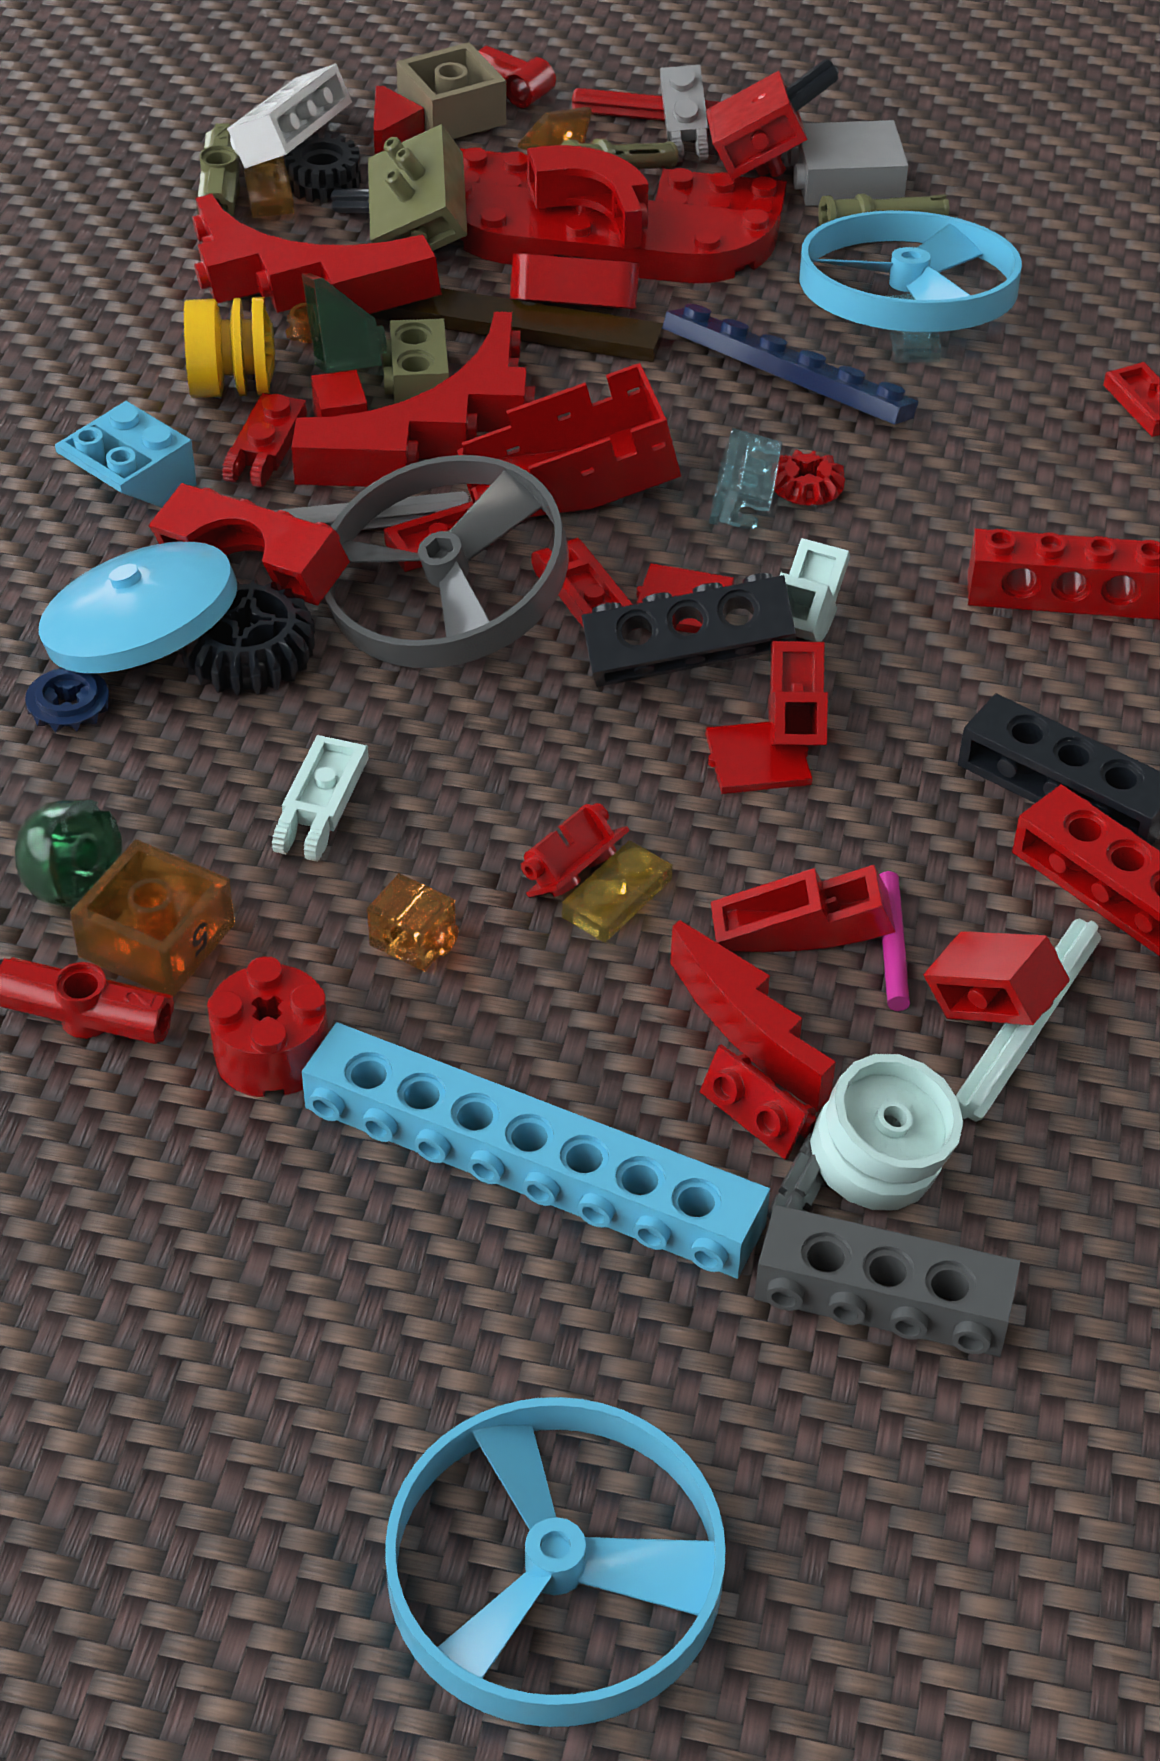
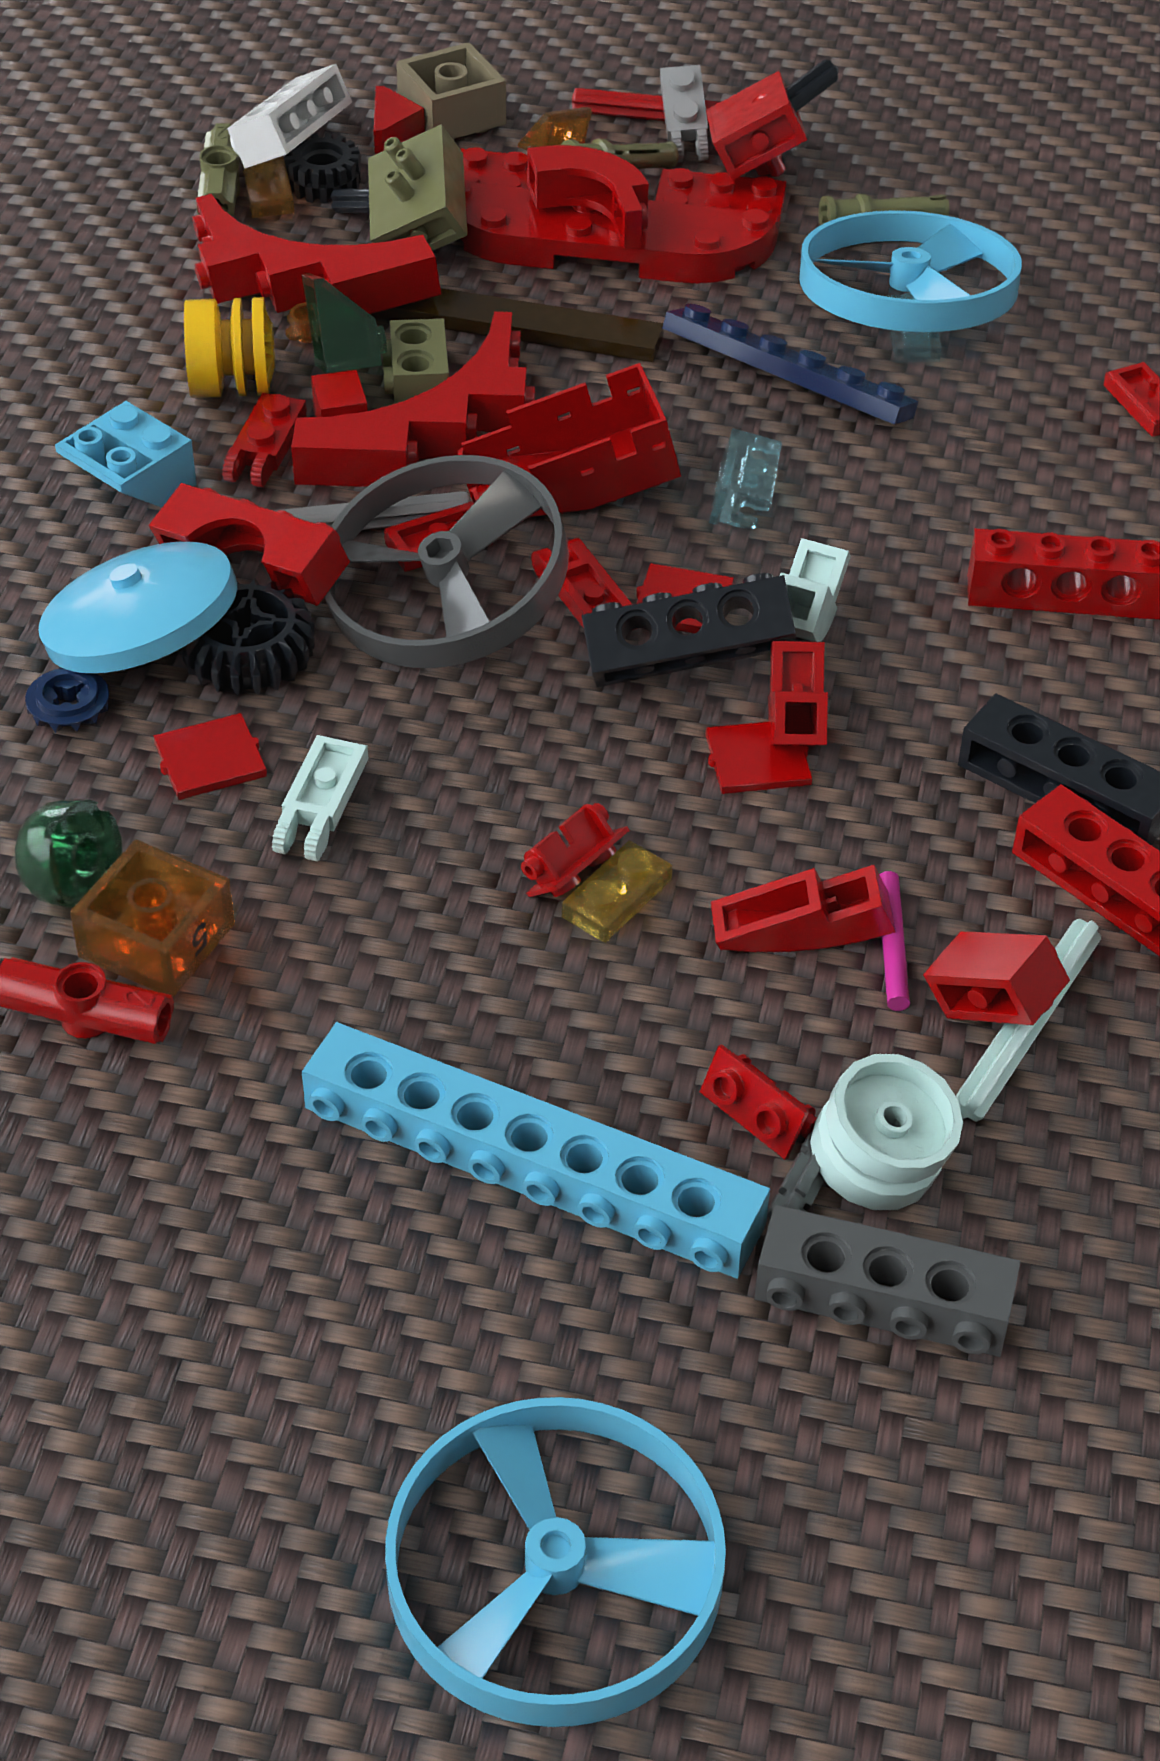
(210, 756): none -> red piece
(266, 1026): red brick -> none
(412, 922): clear orange brick -> none
(524, 80): red piece -> none
(574, 281): red beam -> none
(739, 1005): red slope -> none
(809, 488): red gear -> none
(849, 161): light grey brick -> none

